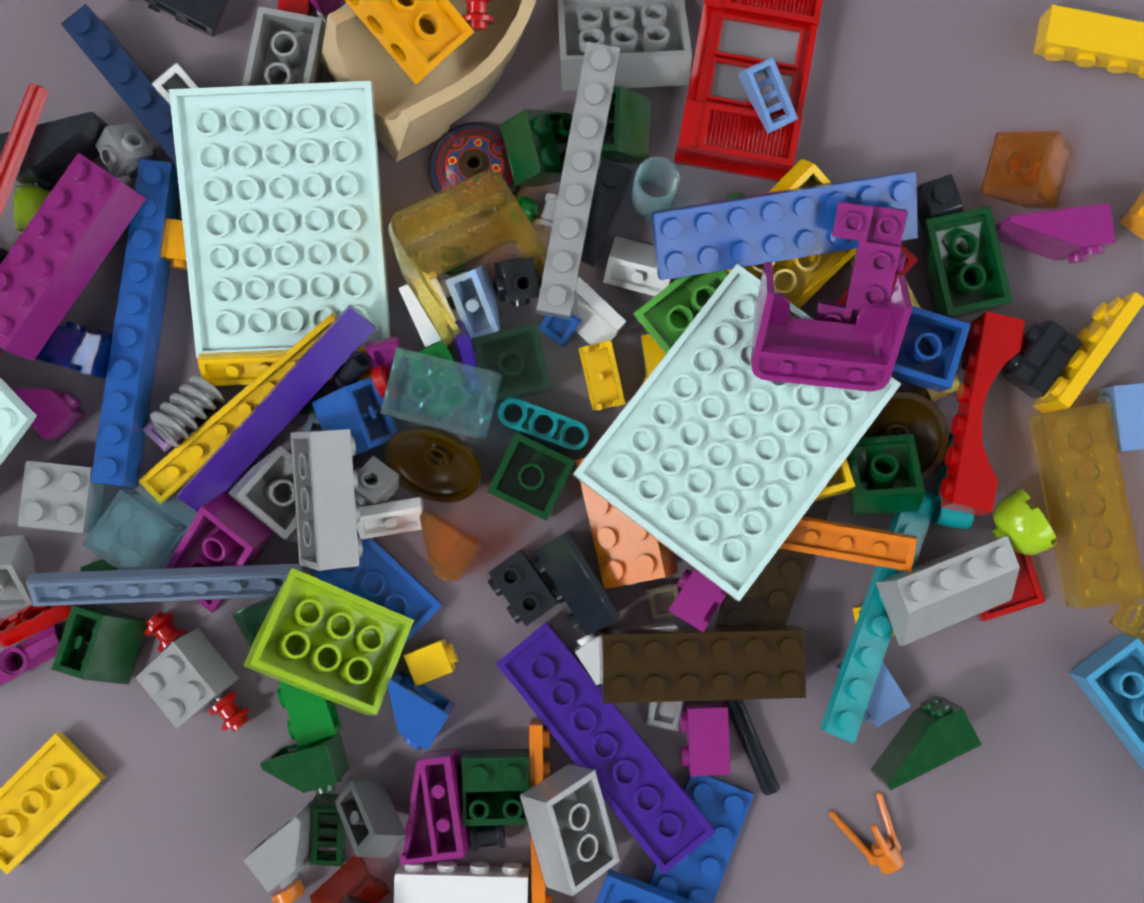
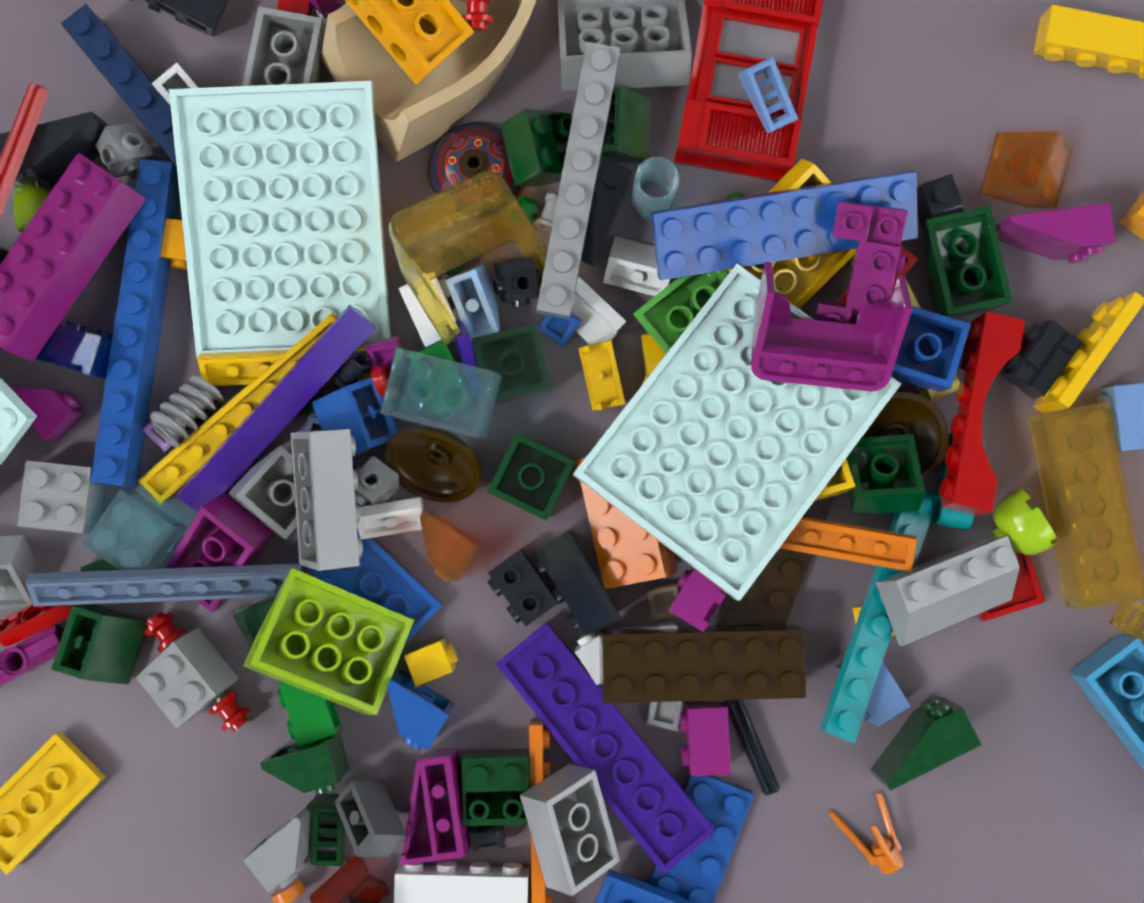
(530, 415): teal beam -> none

